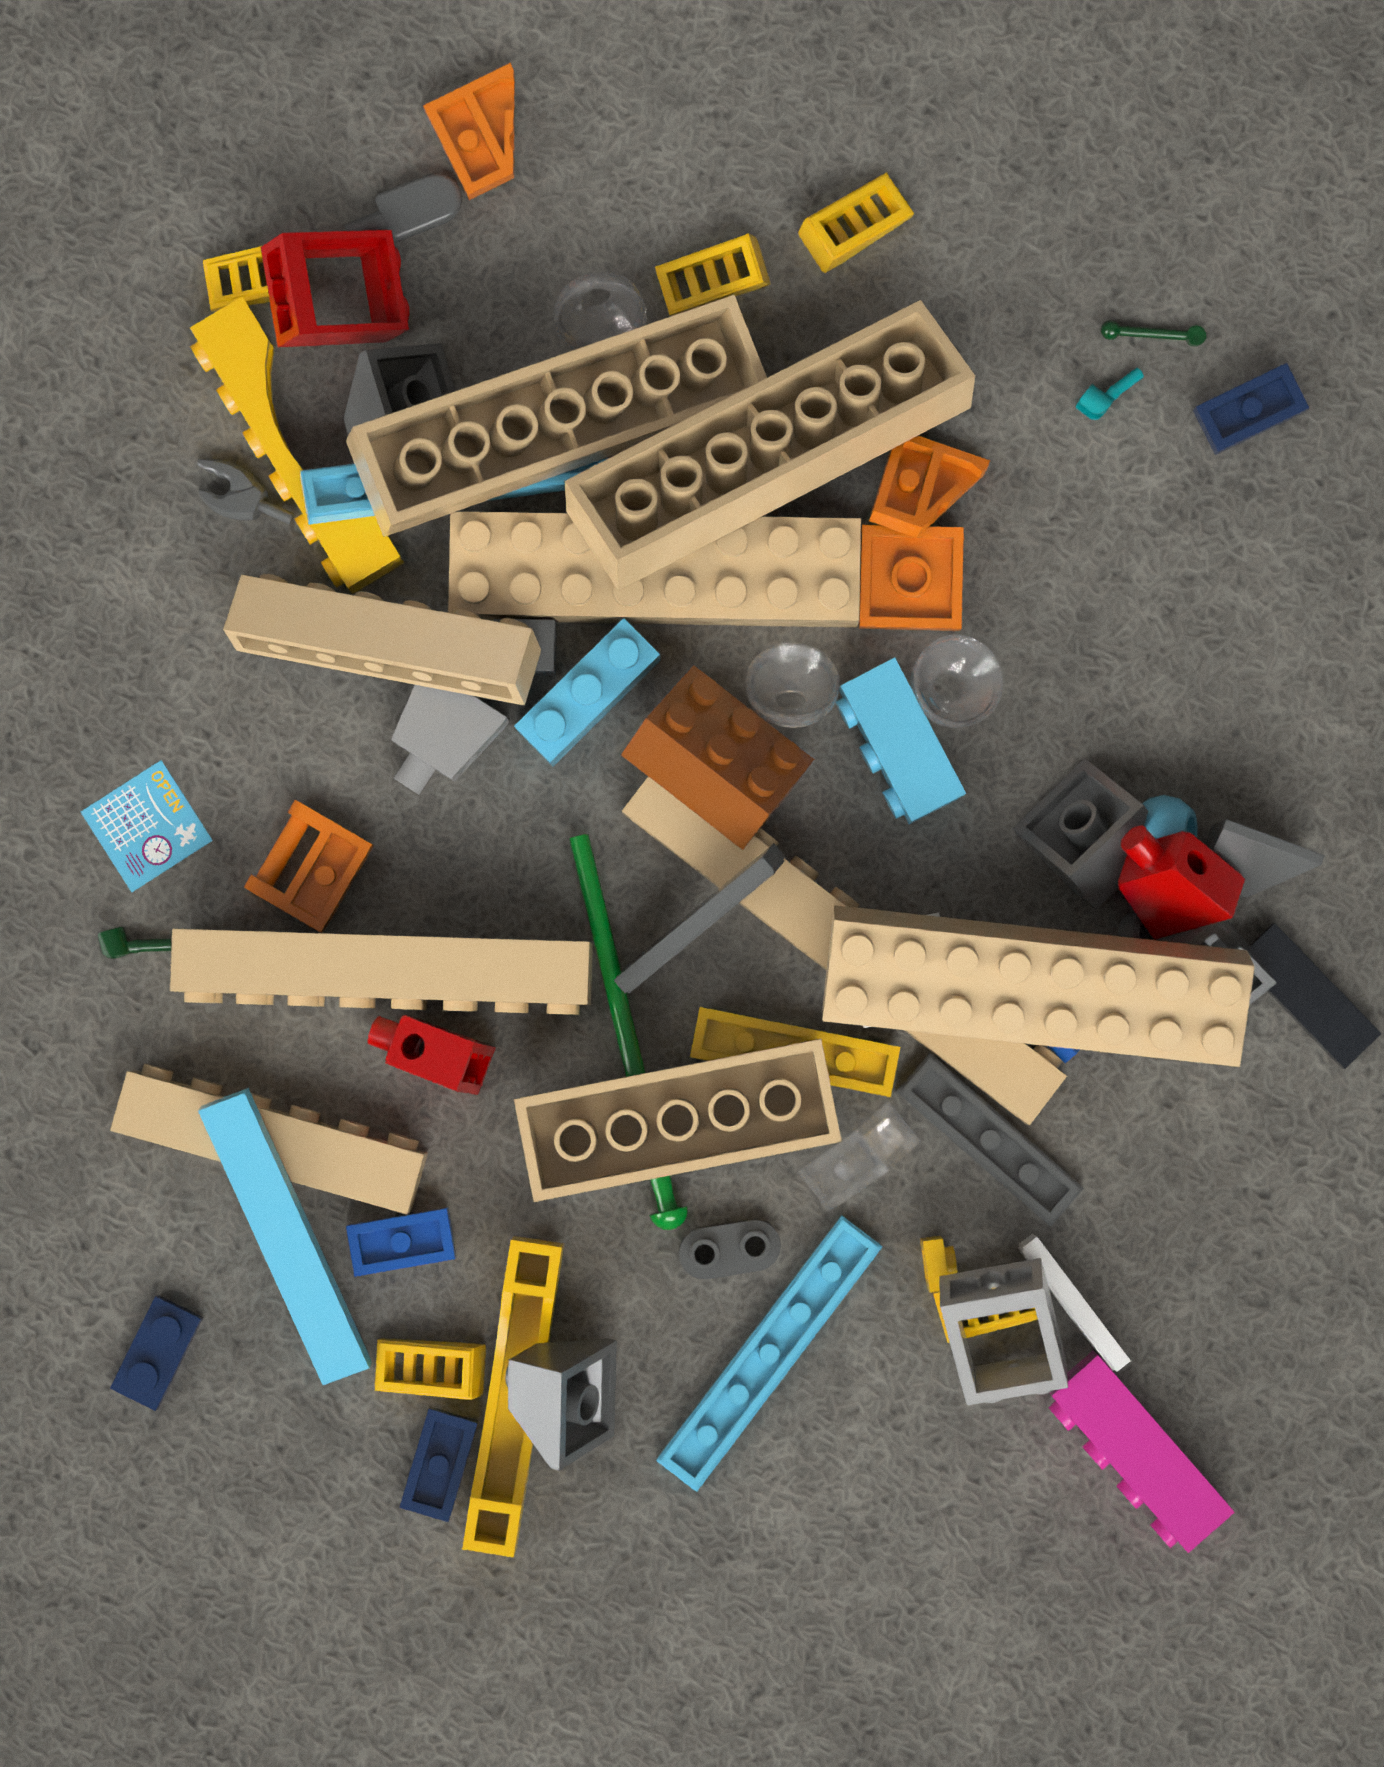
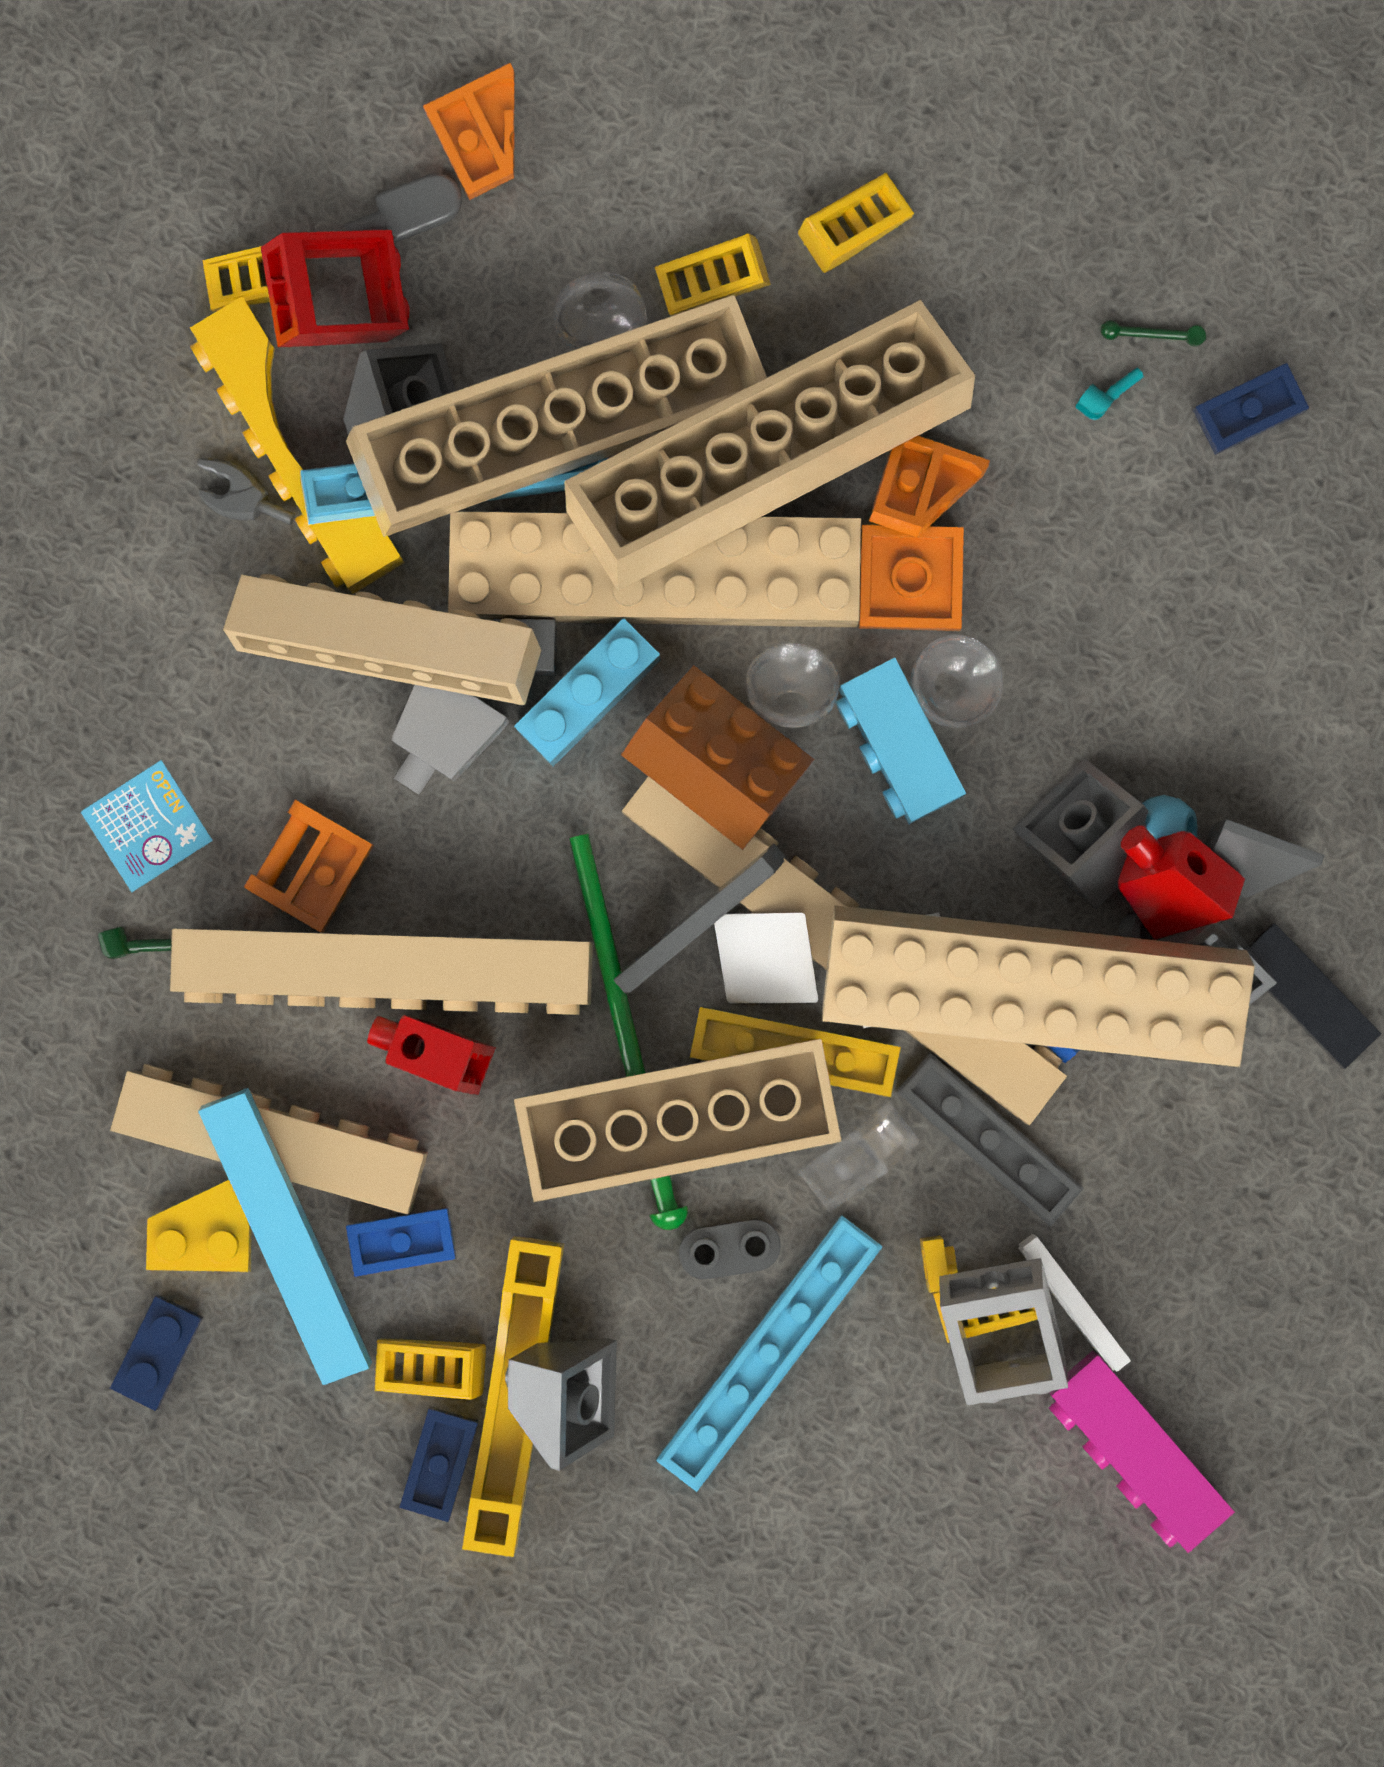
(201, 1234): none -> yellow wing
(766, 958): none -> white sticker

